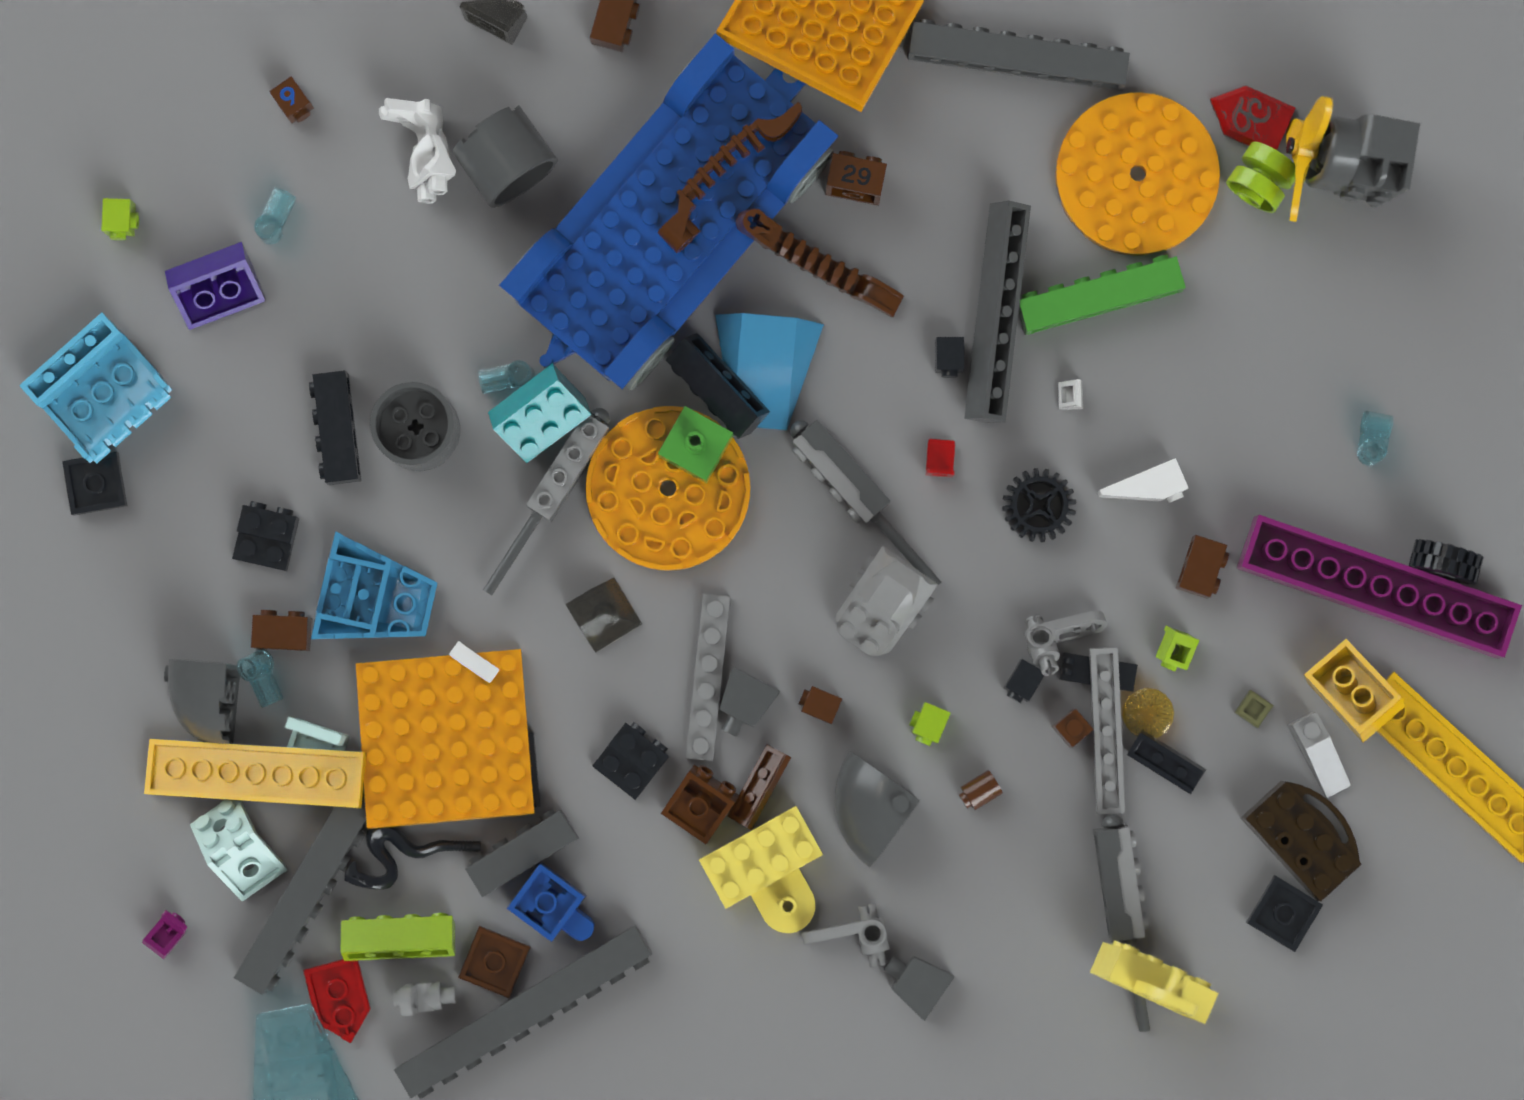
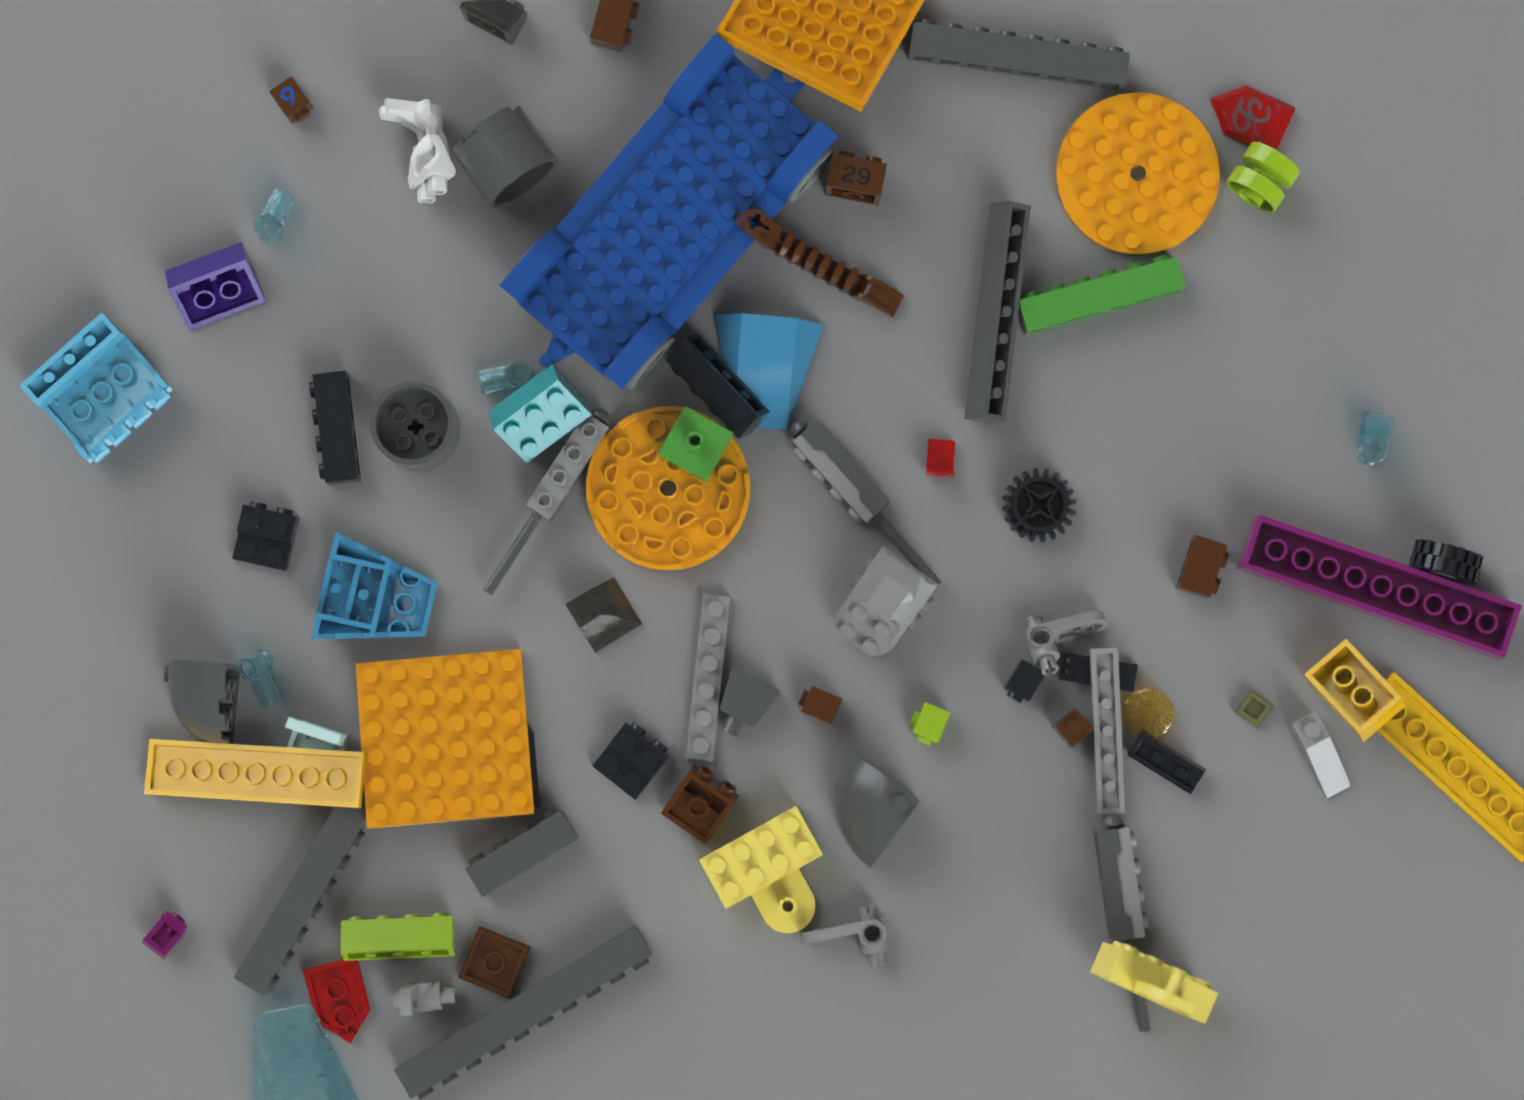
(94, 485): black plate -> none
(119, 218): lime brick -> none
(235, 848): light aqua bracket -> none
(281, 632): reddish brown brick -> none
(375, 842): black animal -> none
(474, 662): white sticker -> none
(551, 905): blue brick -> none
(680, 229): reddish brown piece -> none
(759, 787): reddish brown tile -> none
(918, 983): dark grey torso -> none
(949, 356): black brick -> none
(980, 791): reddish brown brick -> none
(1070, 394): white slope -> none
(1151, 485): white slope -> none
(1184, 649): lime brick -> none
(1284, 913): black plate -> none
(1304, 838): dark brown piece -> none
(1351, 157): dark grey brick -> none

